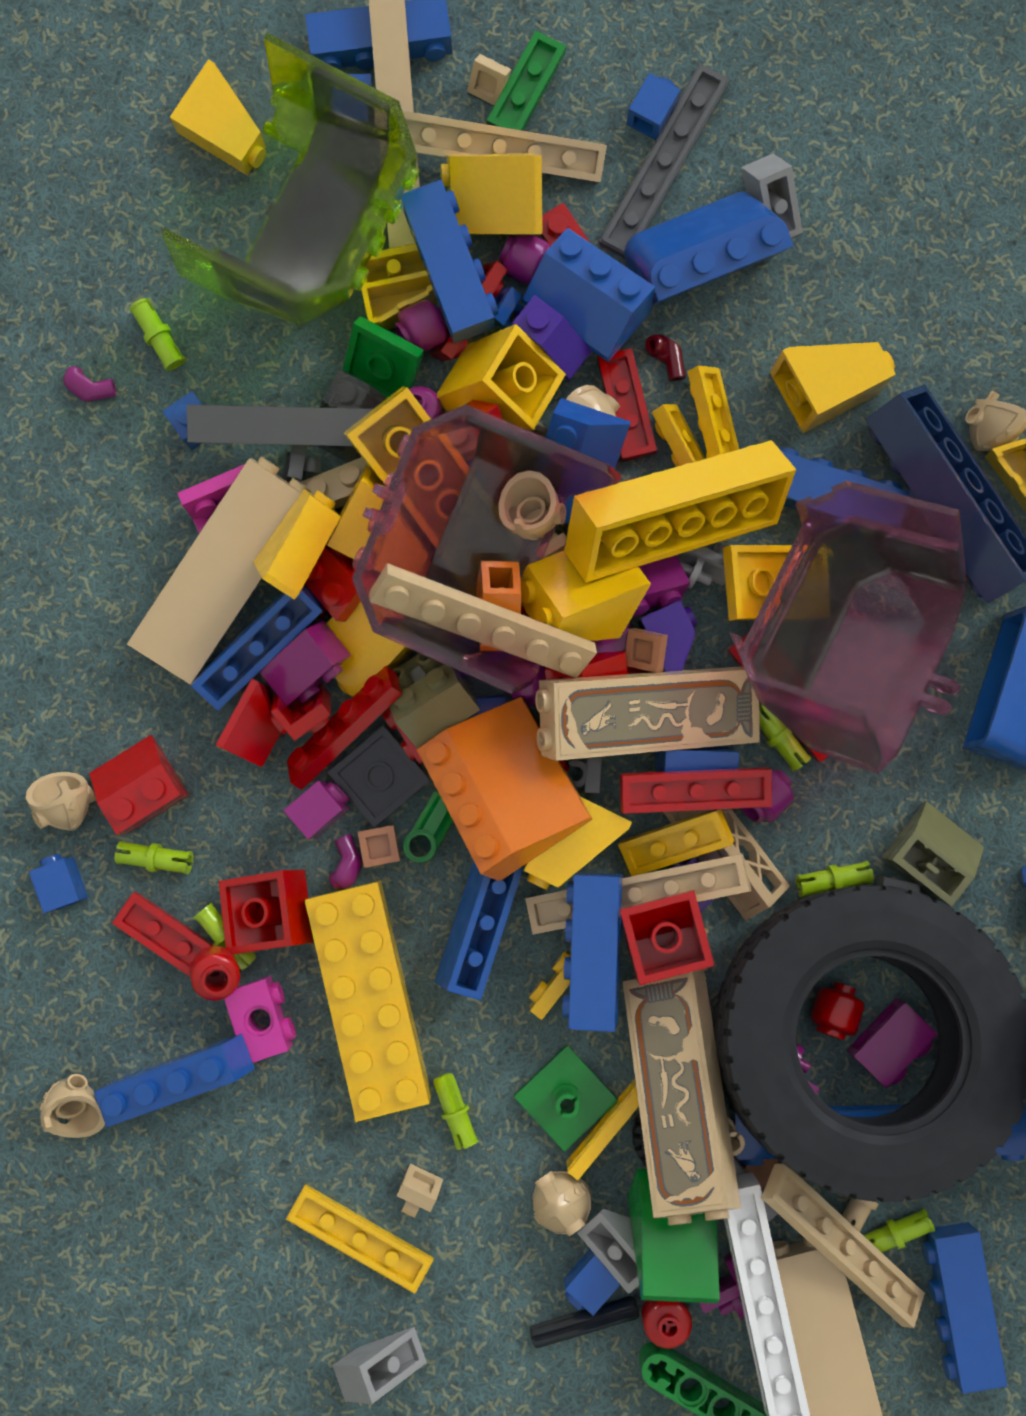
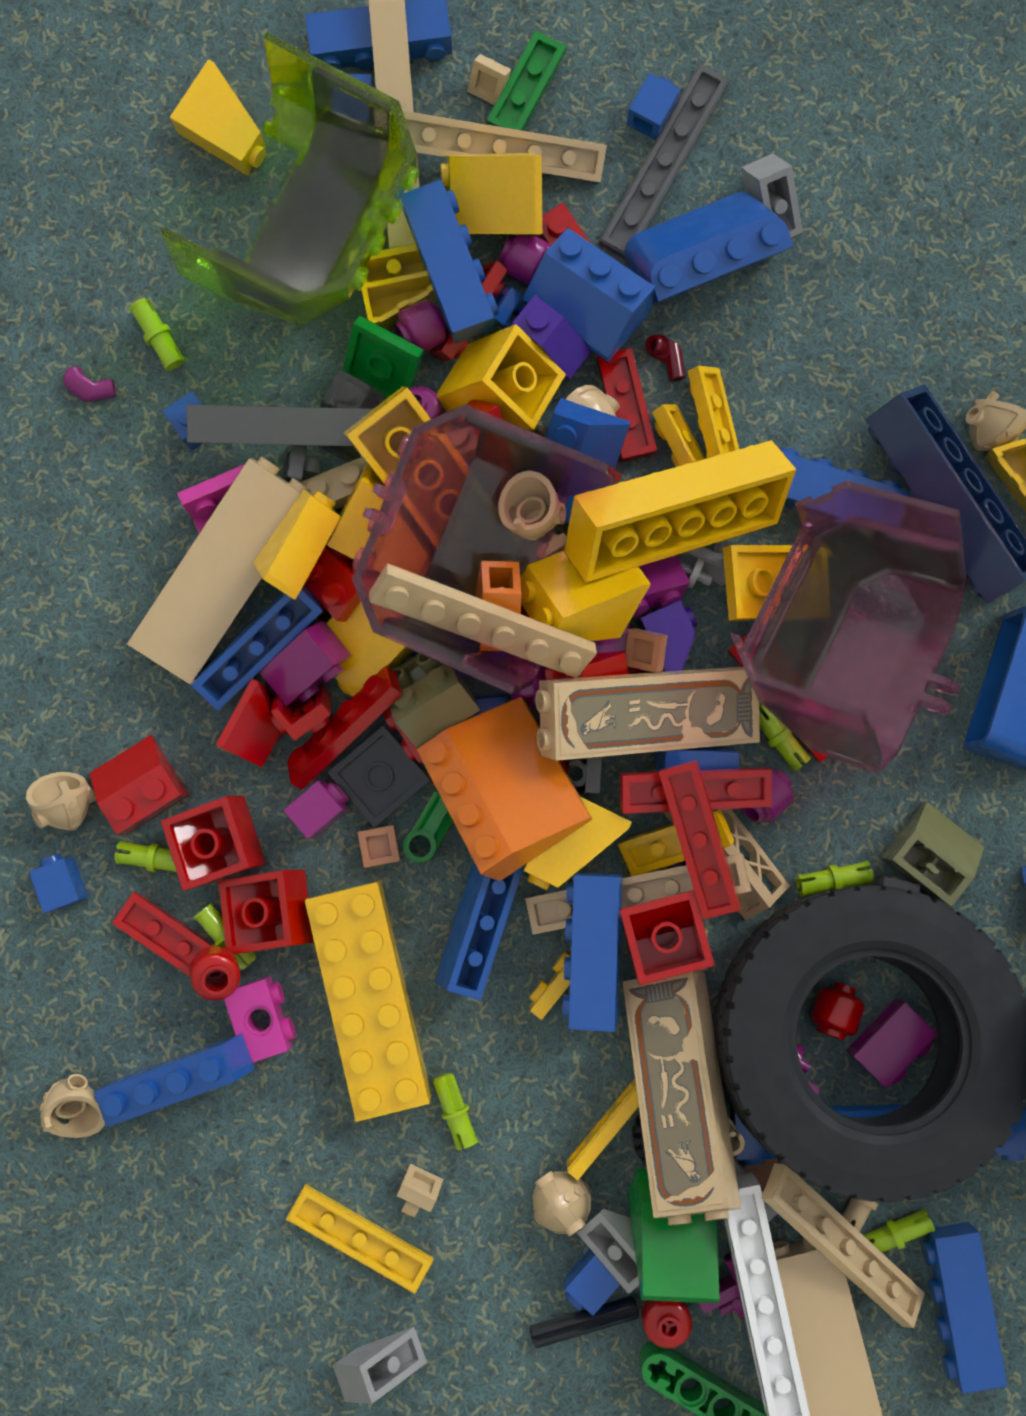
(213, 842): none -> red slope
(349, 865): magenta arm -> none
(565, 1097): green tile -> none
(700, 839): none -> red plate
(830, 379): yellow slope -> none

